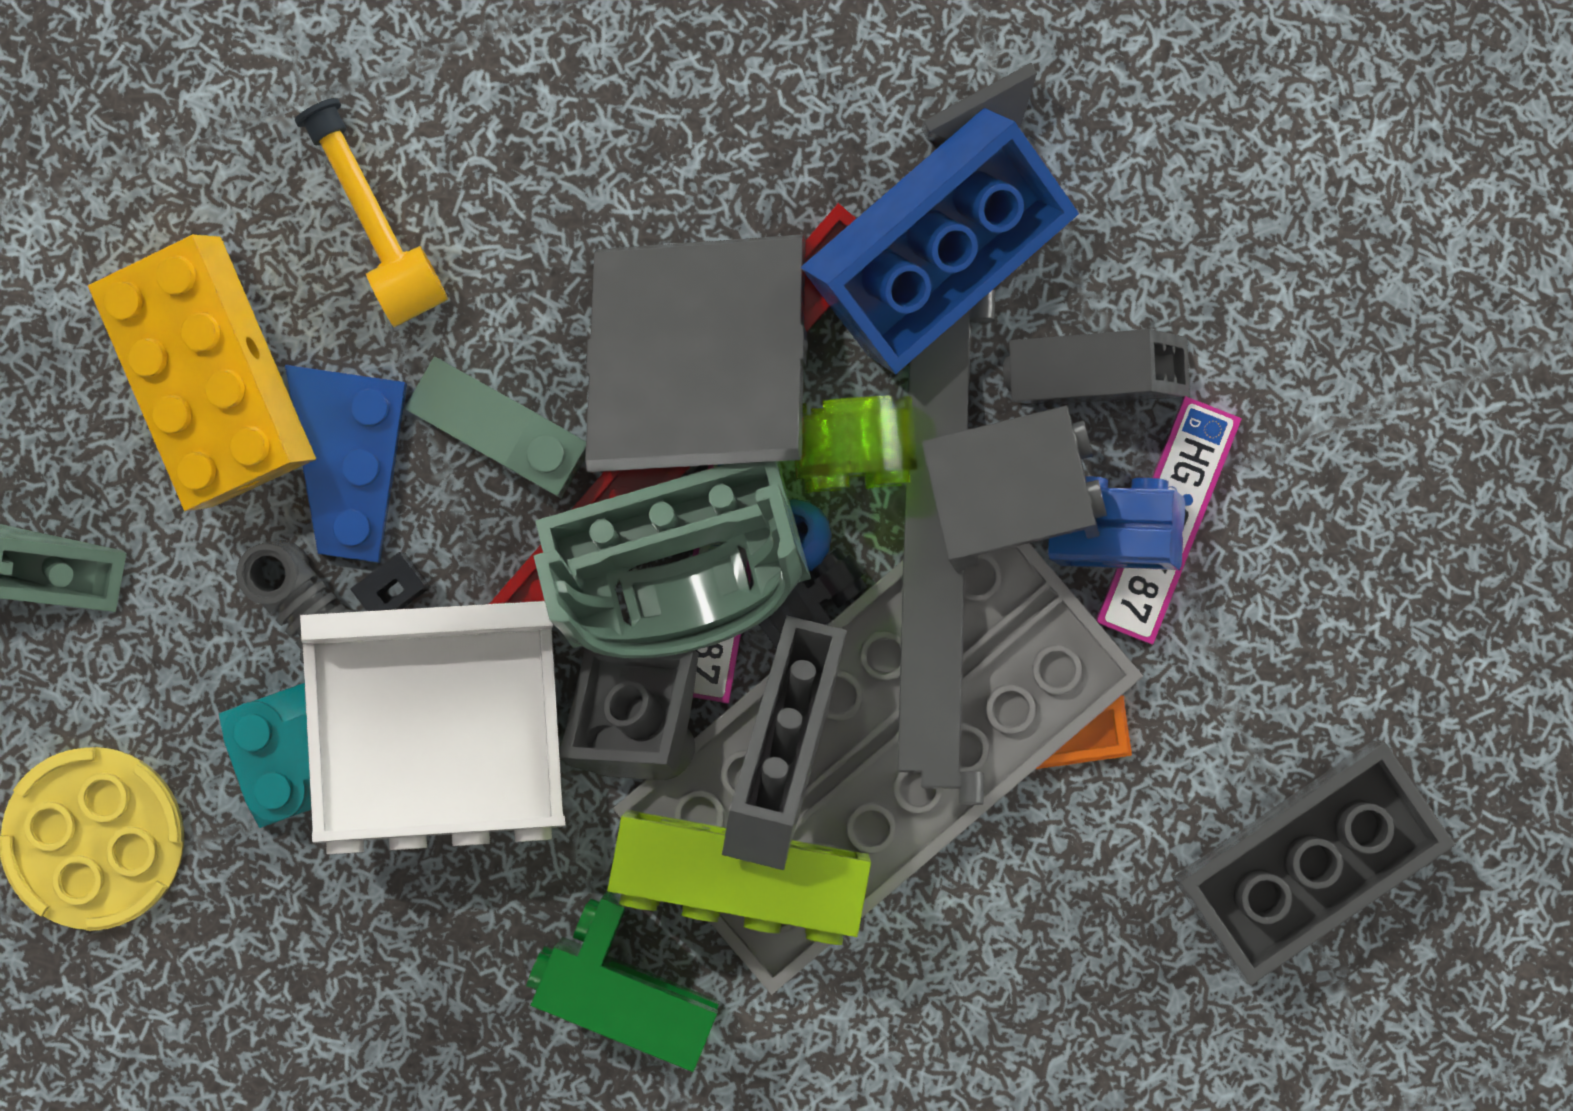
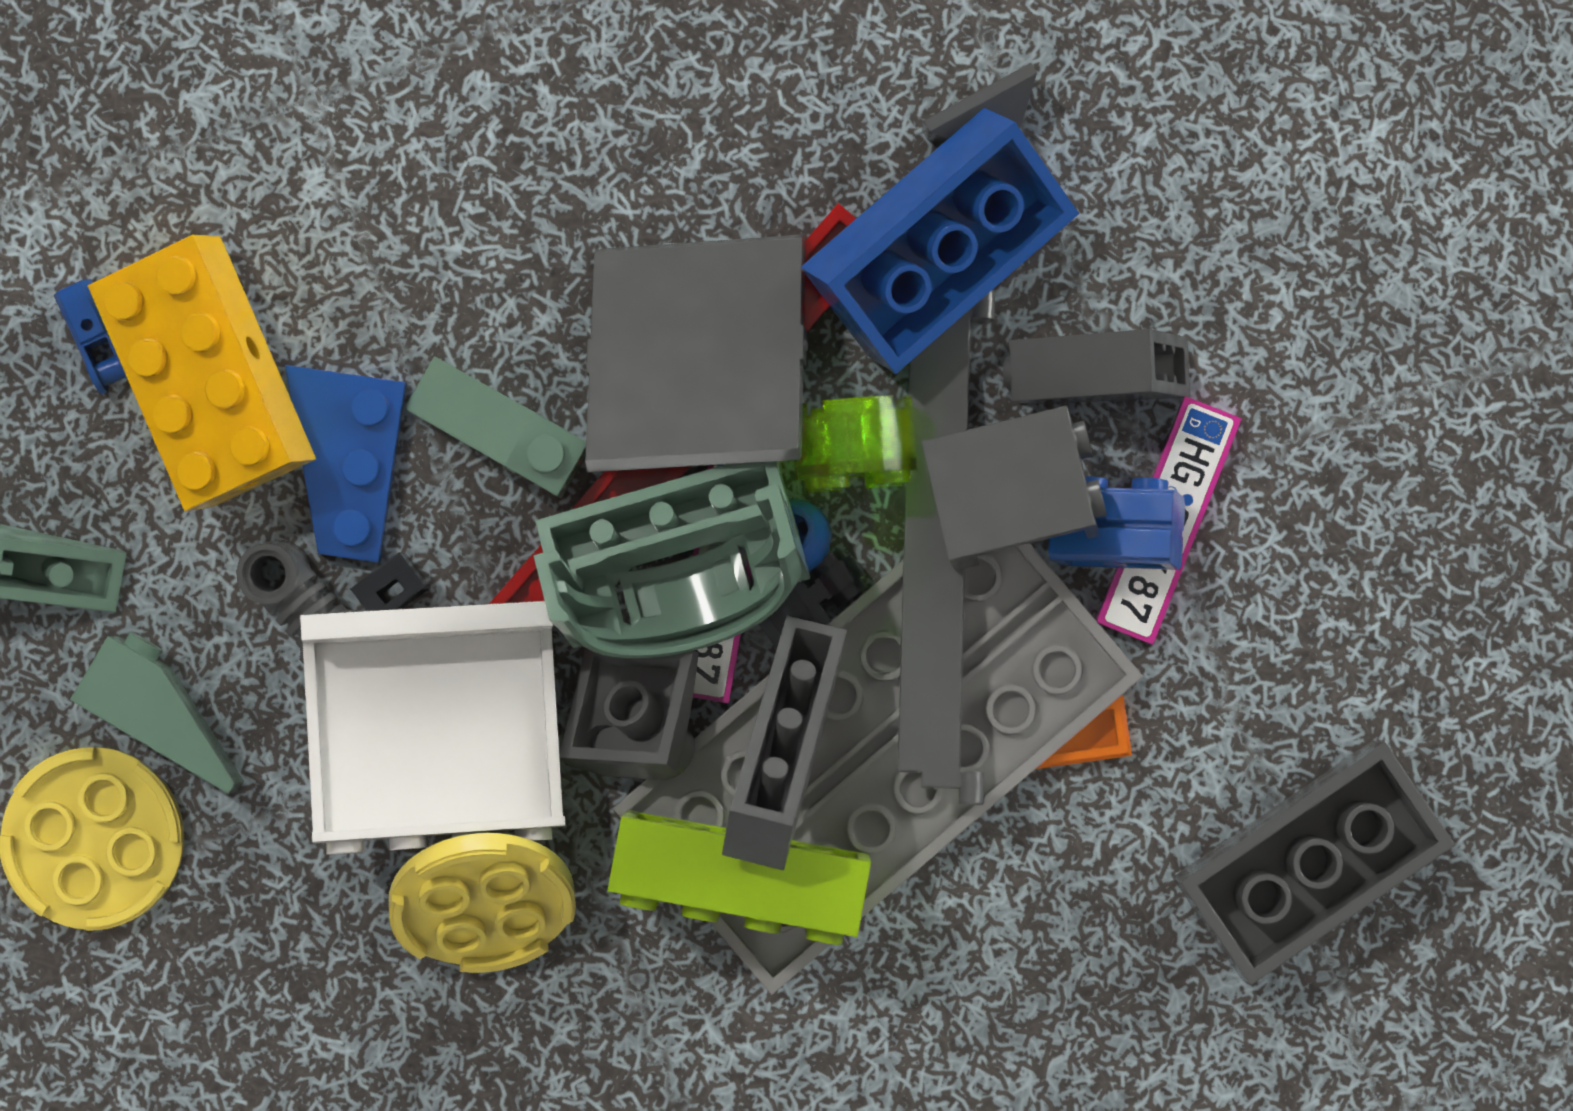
(88, 332): none -> blue bar
(150, 704): none -> sand green slope
(271, 754): teal slope -> none
(403, 280): yellow piece -> none
(481, 901): none -> light yellow tile
(616, 997): green brick -> none

